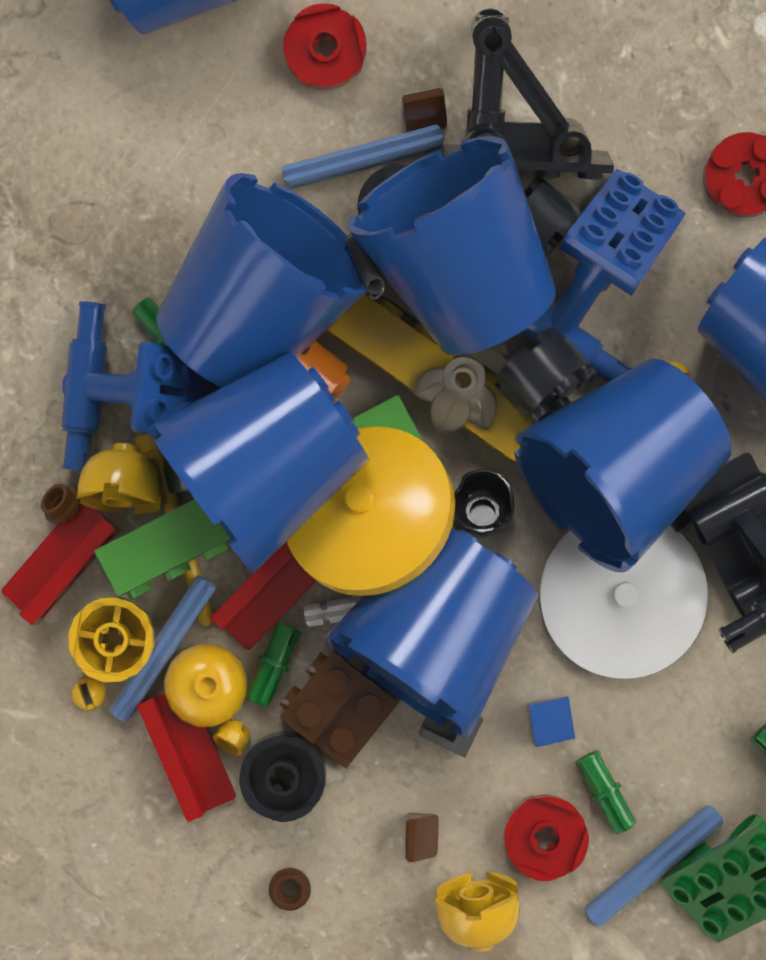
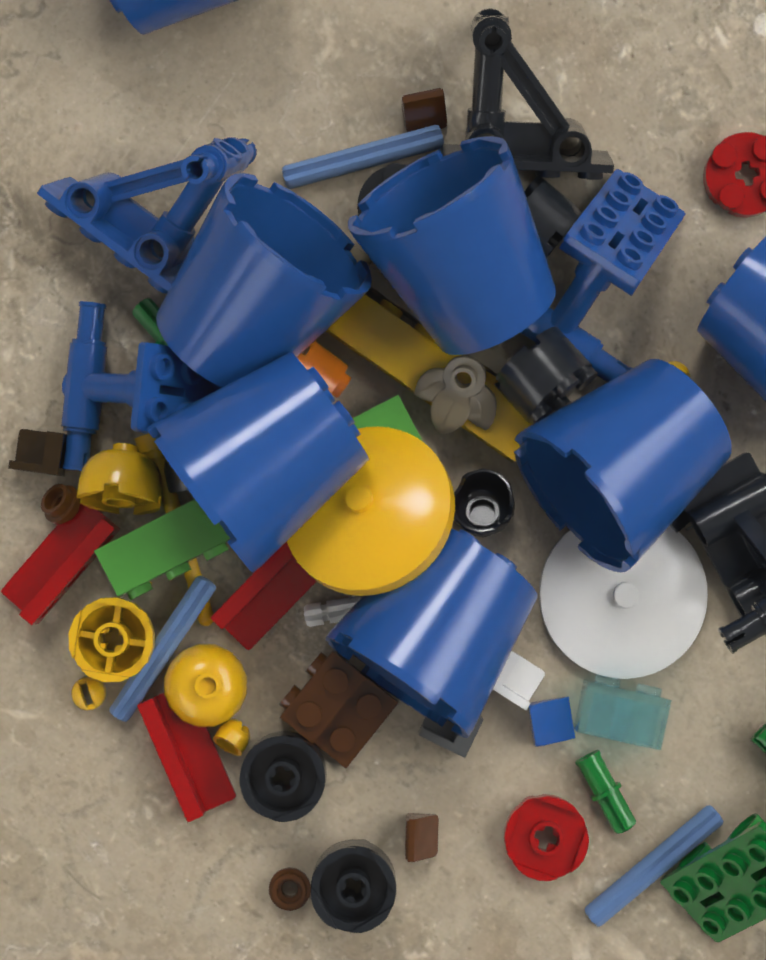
(40, 452): none -> dark brown panel
(135, 235): none -> blue plate
(273, 664): green axle -> none
(338, 27): red plate -> none
(347, 909): none -> black brick
(367, 269): dark grey piece -> none
(478, 911): yellow cylinder -> none
(519, 680): none -> white panel
(622, 713): none -> clear light blue brick

